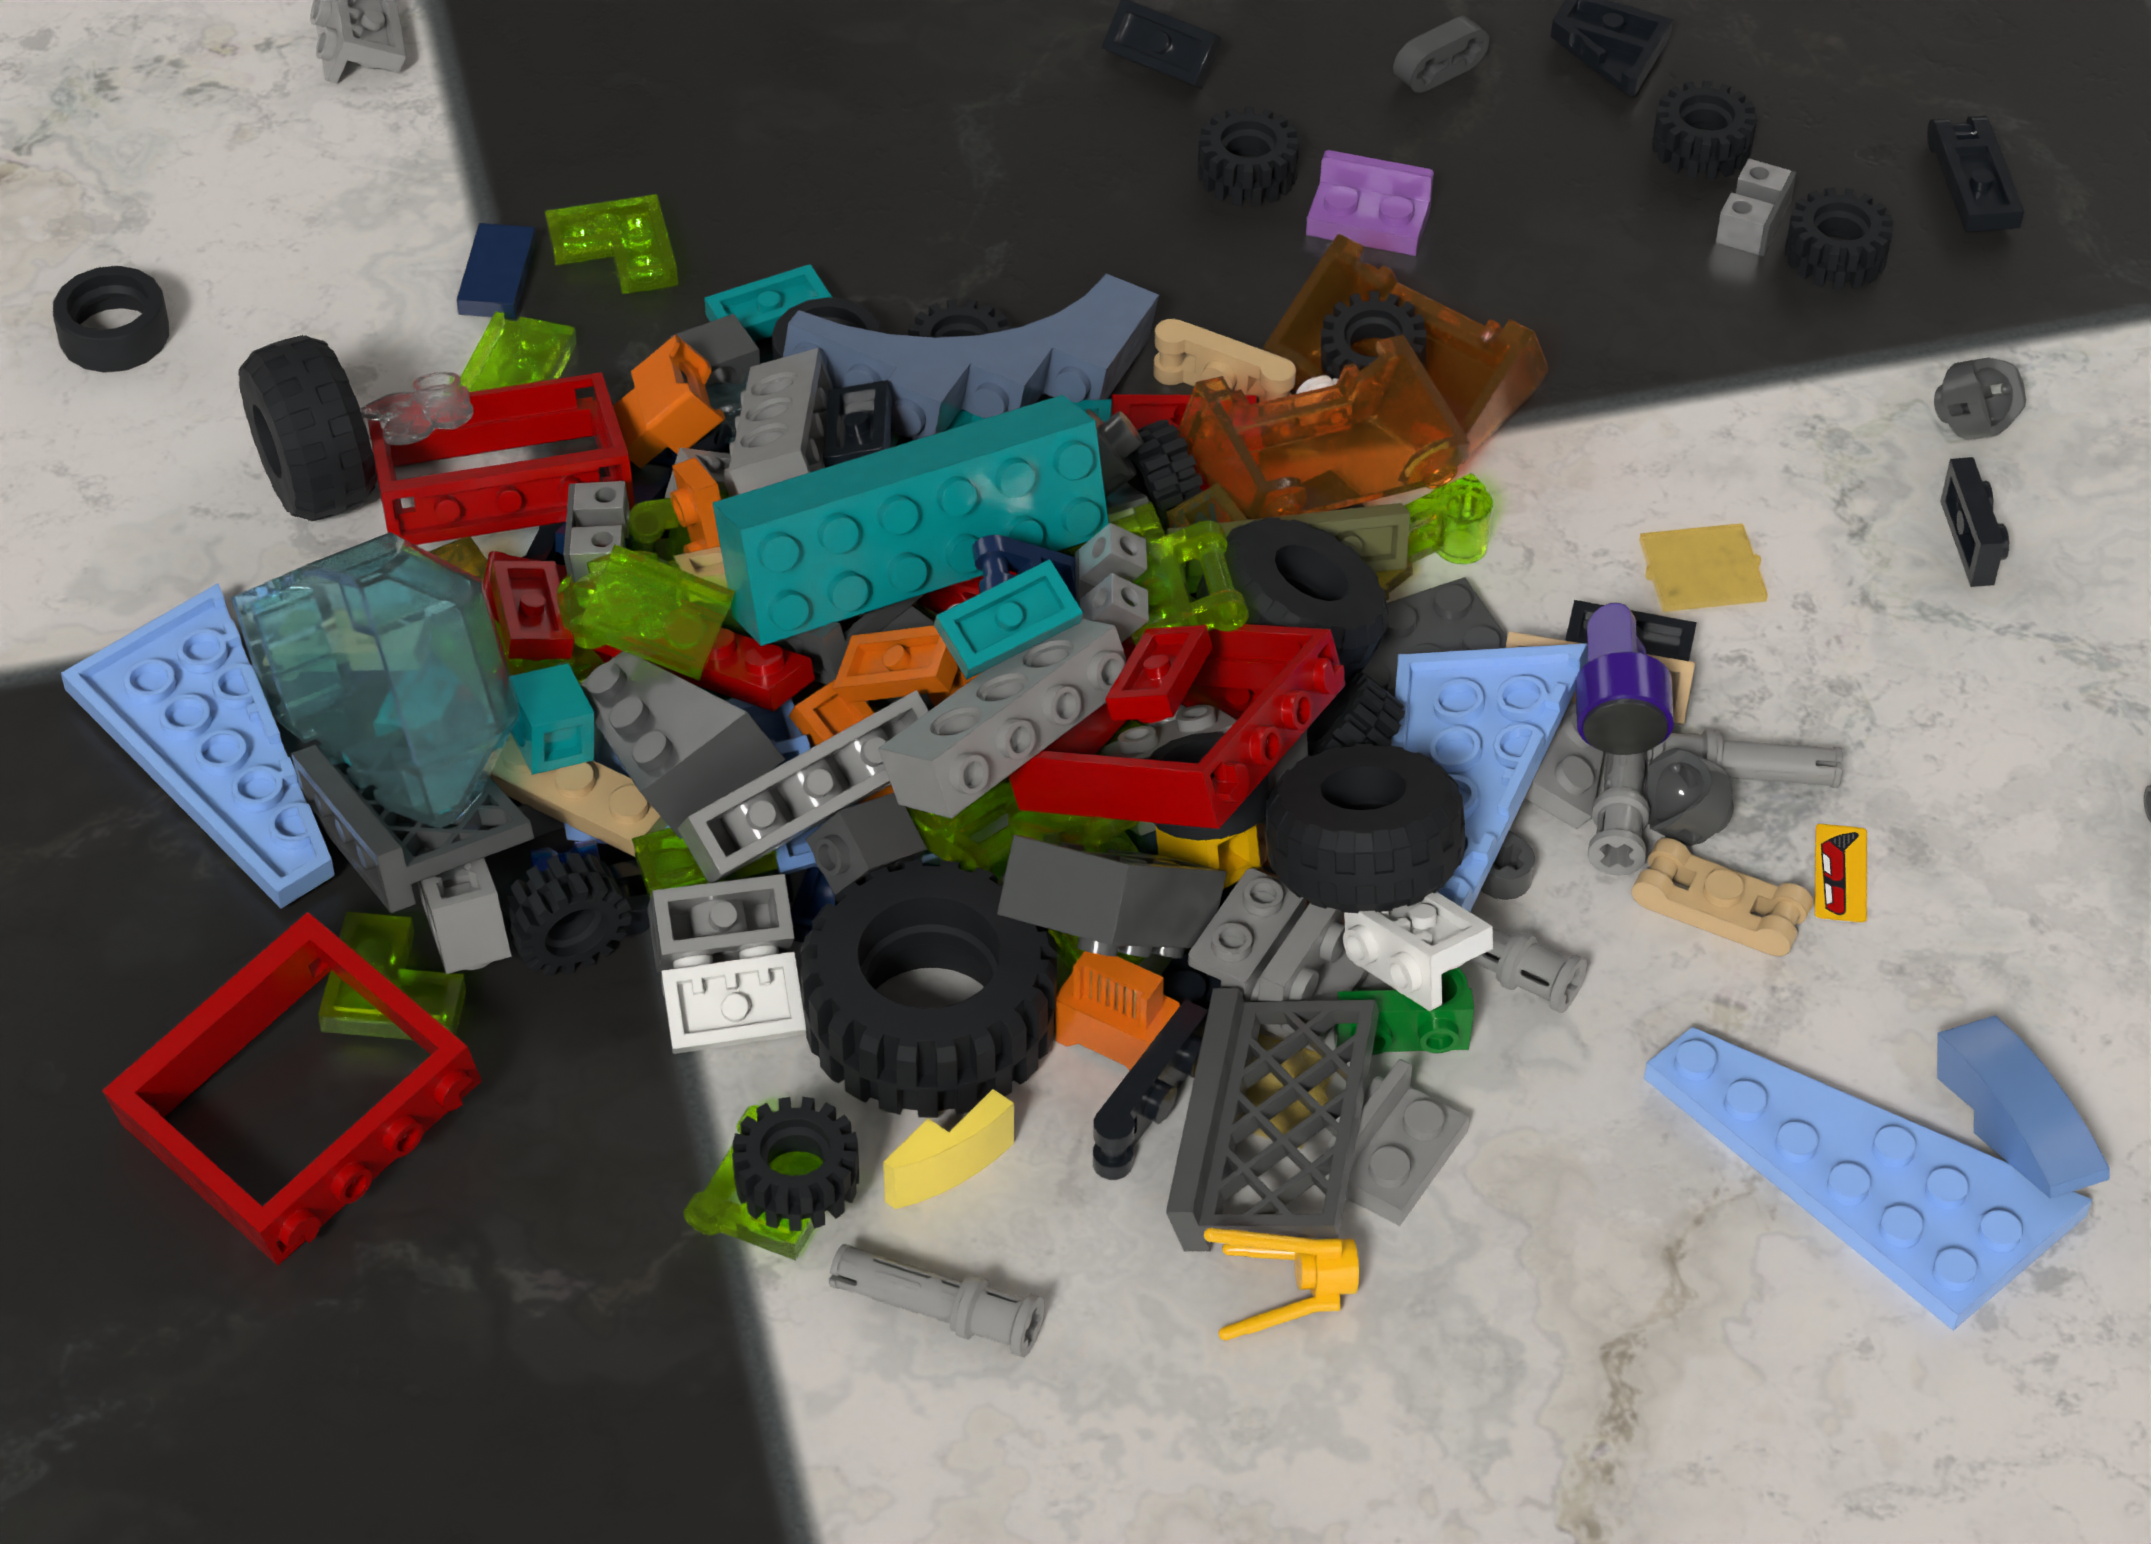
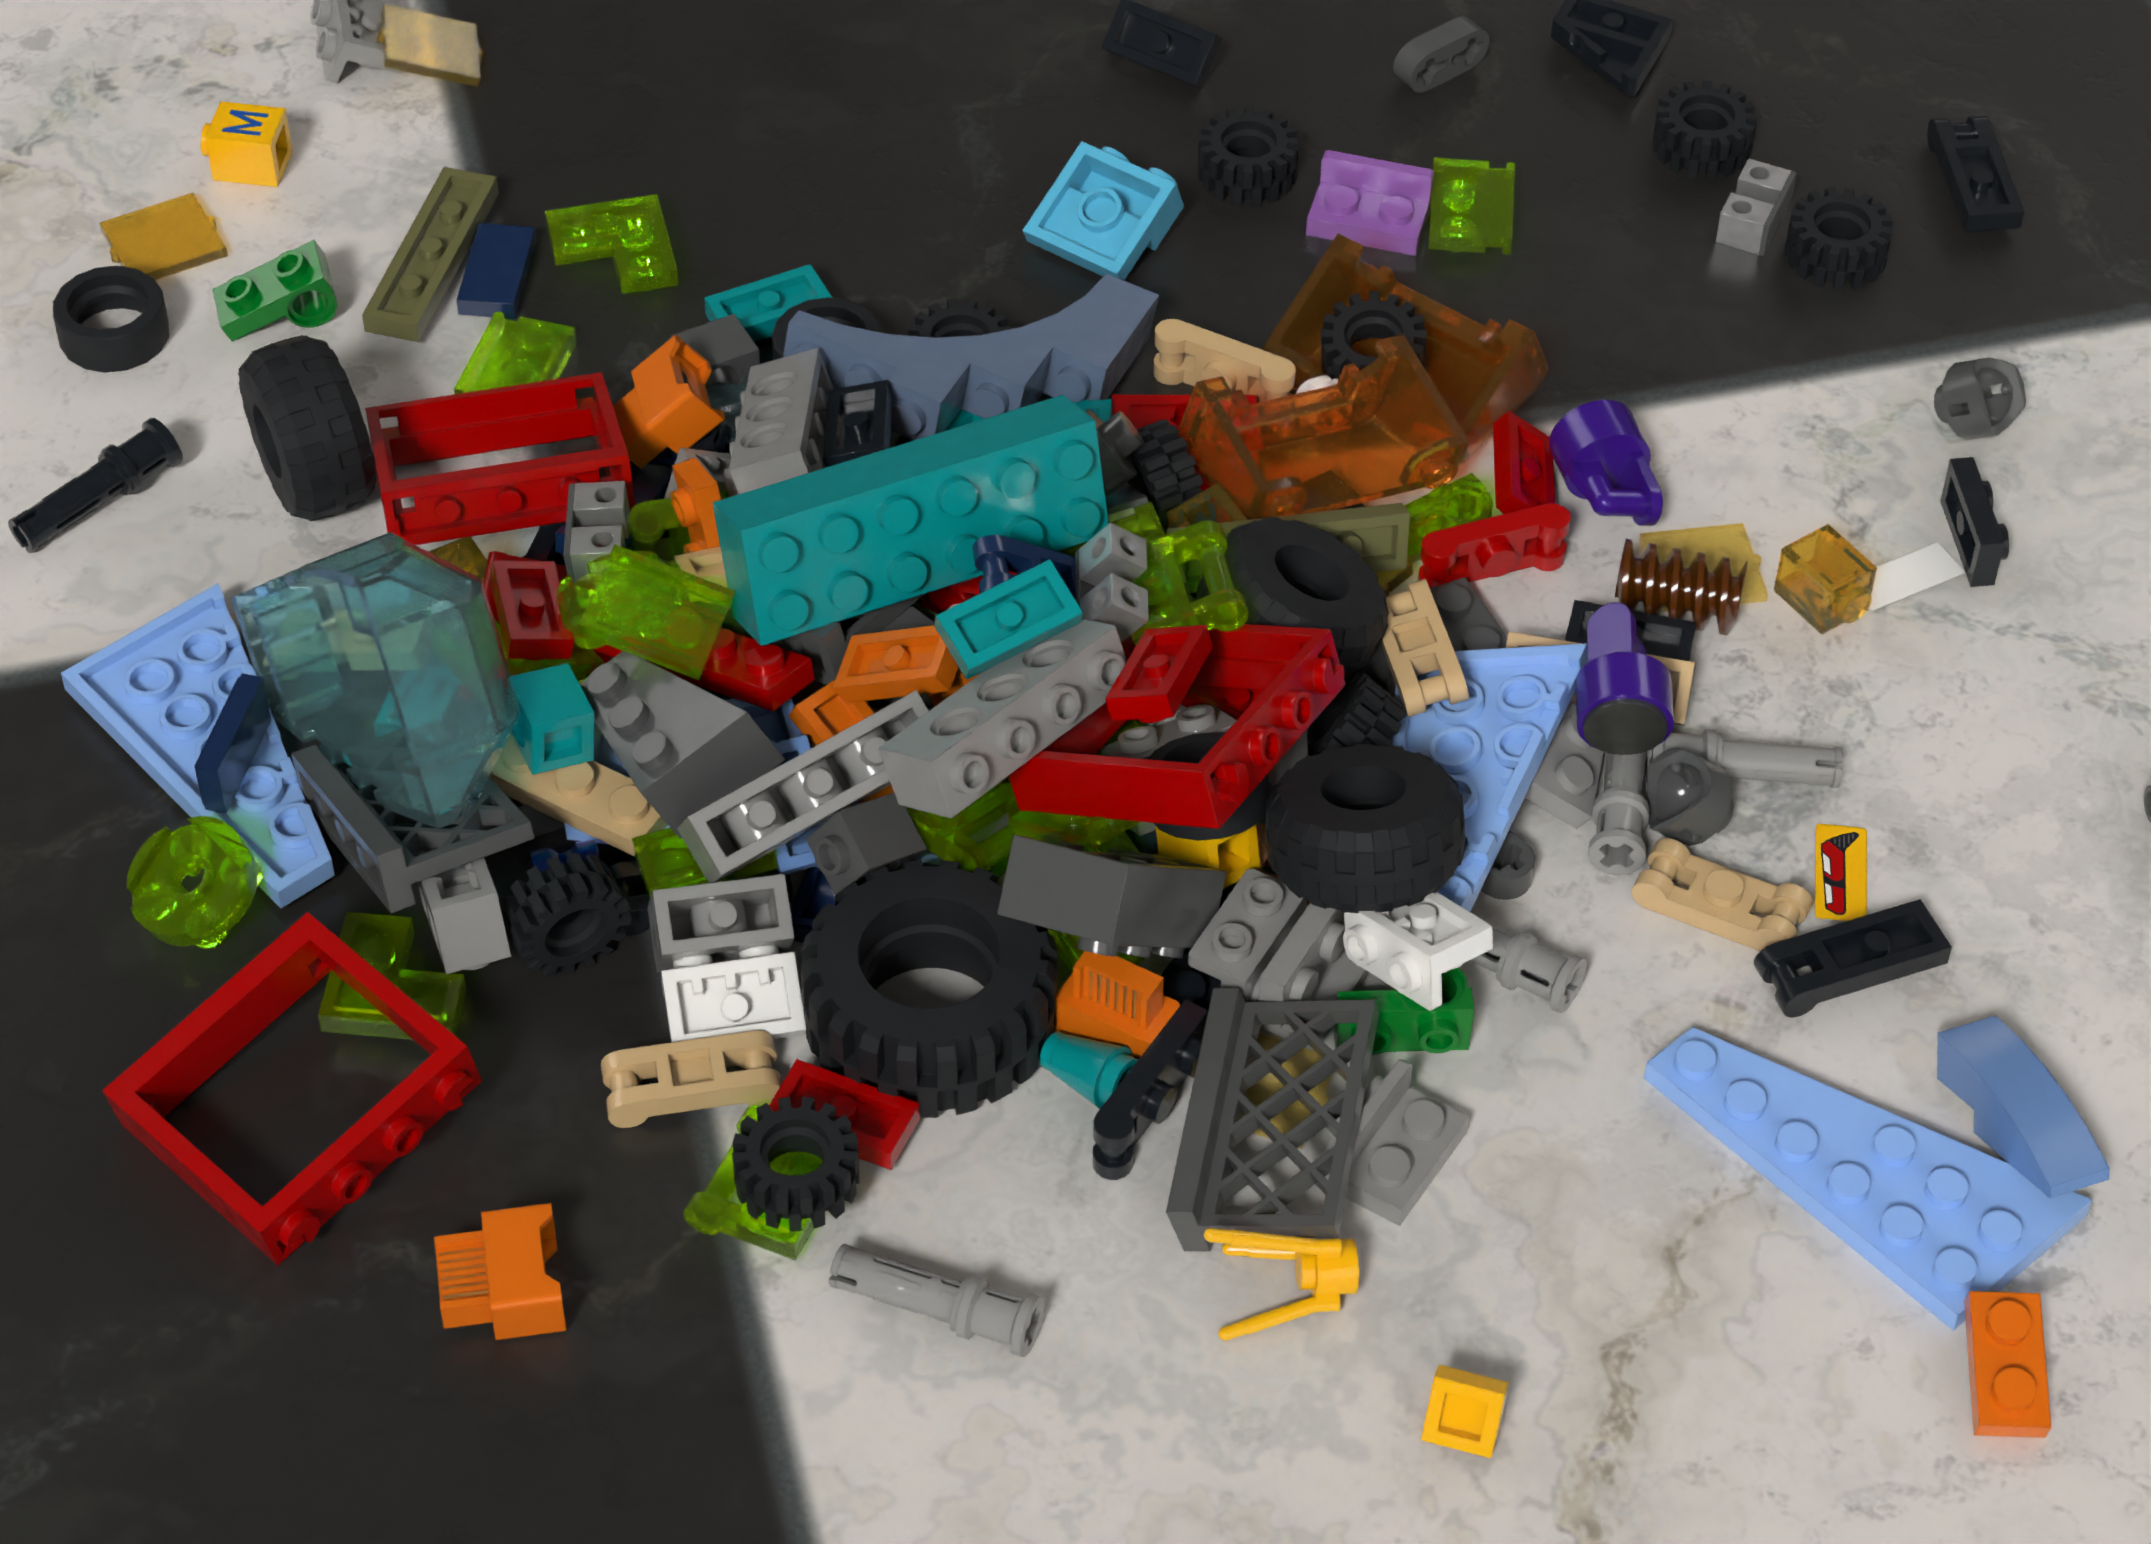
(117, 472): none -> black pin
(164, 237): none -> clear yellow piece
(211, 908): none -> clear neon green plate
(232, 743): none -> dark blue tile
(247, 144): none -> yellow brick
(288, 286): none -> green plate
(412, 416): clear plate -> none
(430, 45): none -> clear yellow piece
(430, 254): none -> olive plate
(502, 1274): none -> orange piece
(690, 1076): none -> tan plate
(879, 1119): none -> red plate
(940, 1160): light yellow slope -> none
(1087, 1064): none -> teal cone
(1104, 211): none -> medium azure plate
(1420, 644): none -> tan plate
(1464, 1411): none -> yellow tile
(1471, 206): none -> clear neon green plate
(1496, 545): none -> red plate
(1521, 465): none -> red plate
(1607, 461): none -> dark purple piece
(1680, 587): none -> reddish brown piece
(1825, 579): none -> clear yellow brick
(1852, 956): none -> black plate
(1912, 574): none -> white sticker
(2007, 1364): none -> orange plate

